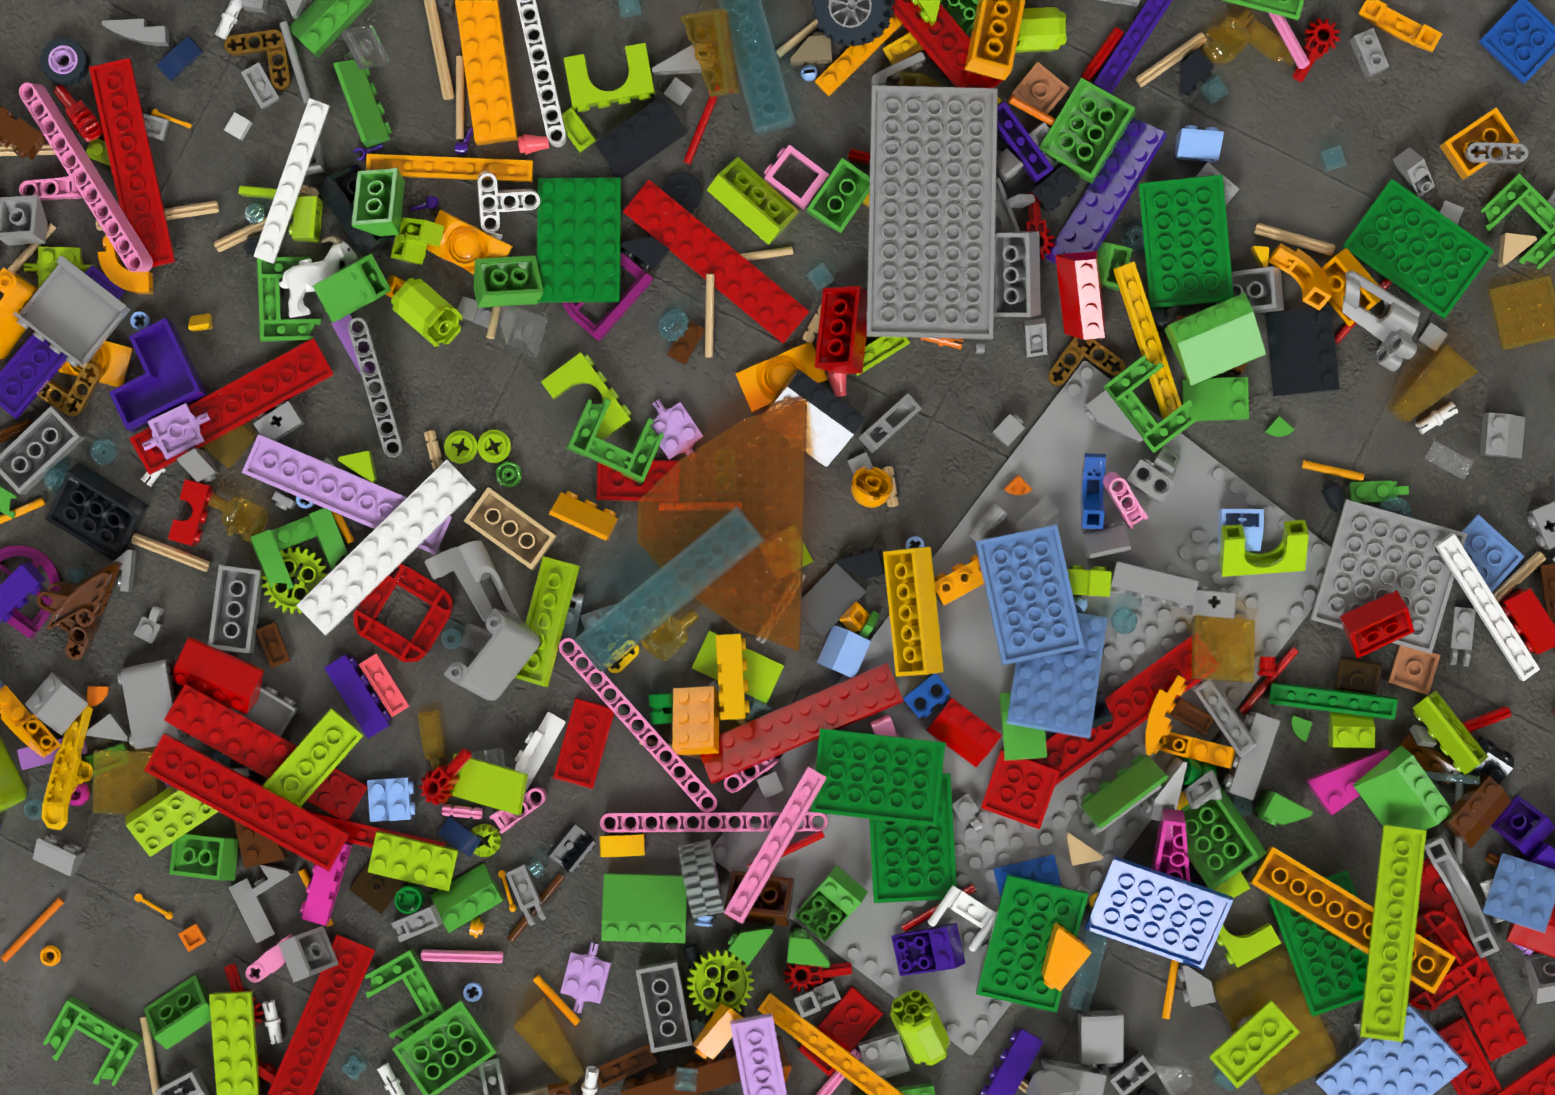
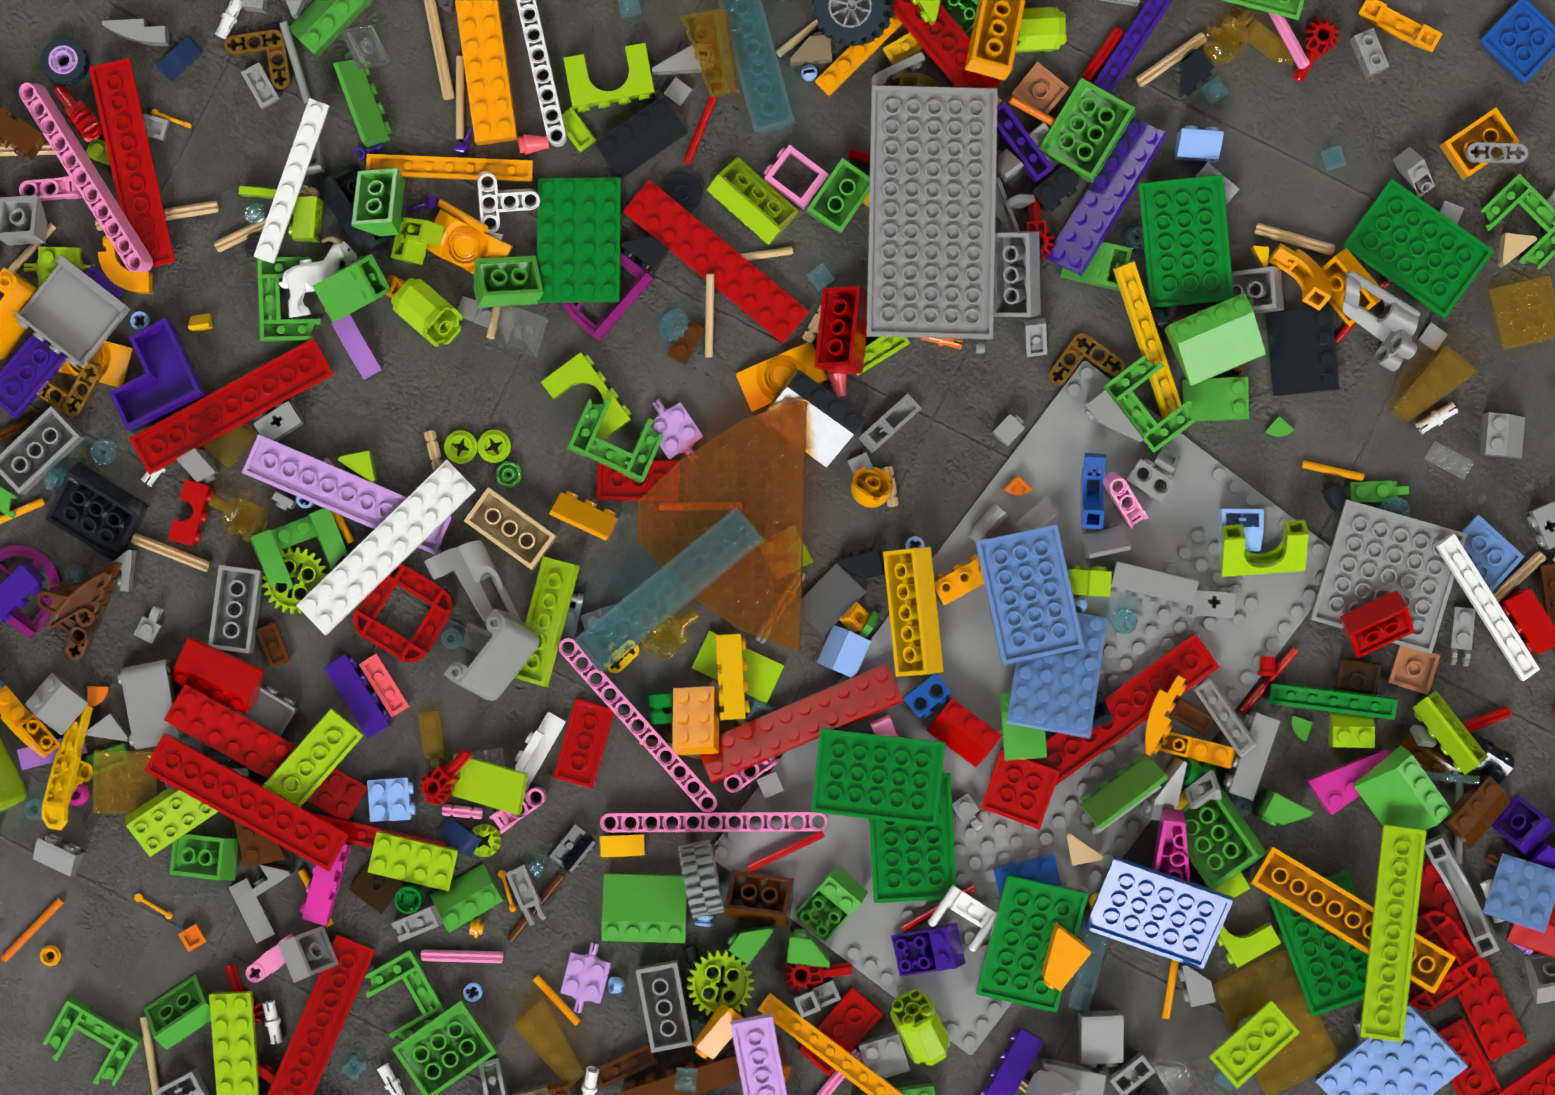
(176, 431): lavender plate -> none
(238, 126): white slope -> none
(375, 397): light grey beam -> none
(462, 216): none -> light orange bar
(616, 985): none -> light blue hinge
(775, 845): bright pink plate -> none
(1081, 294): red slope -> none
(1223, 649): clear yellow plate -> none

